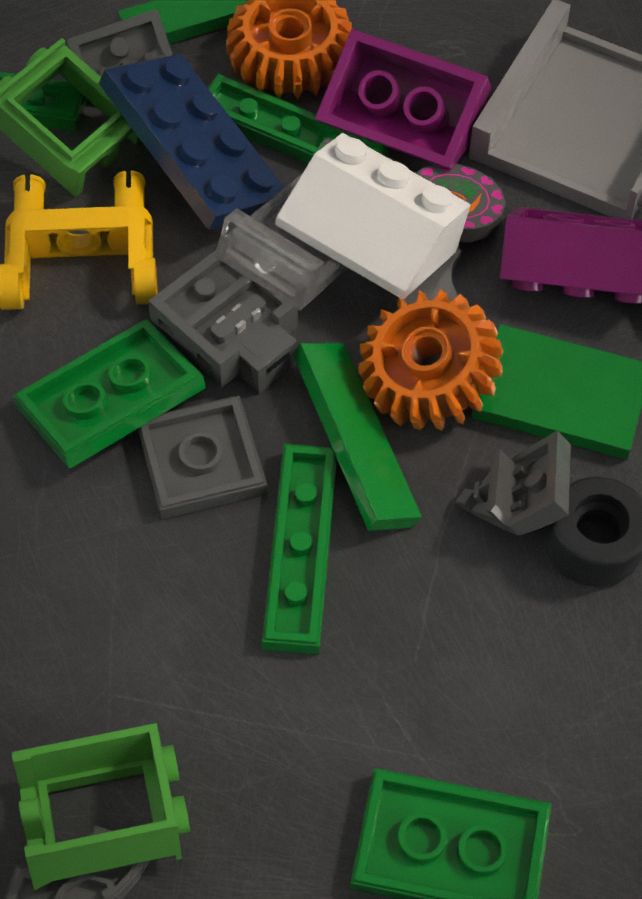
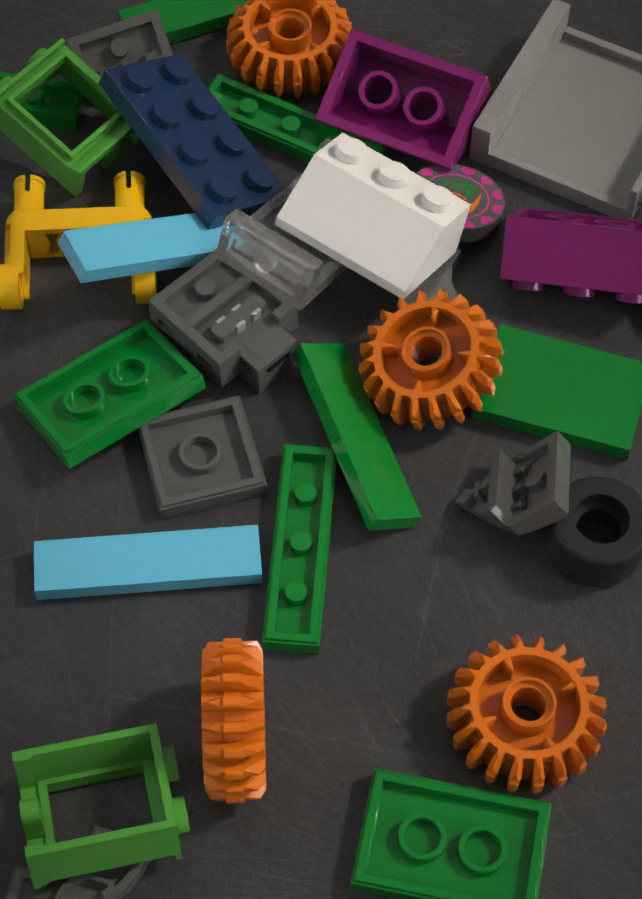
(138, 246): none -> medium azure tile
(147, 562): none -> medium azure tile
(233, 720): none -> orange gear
(520, 747): none -> orange gear

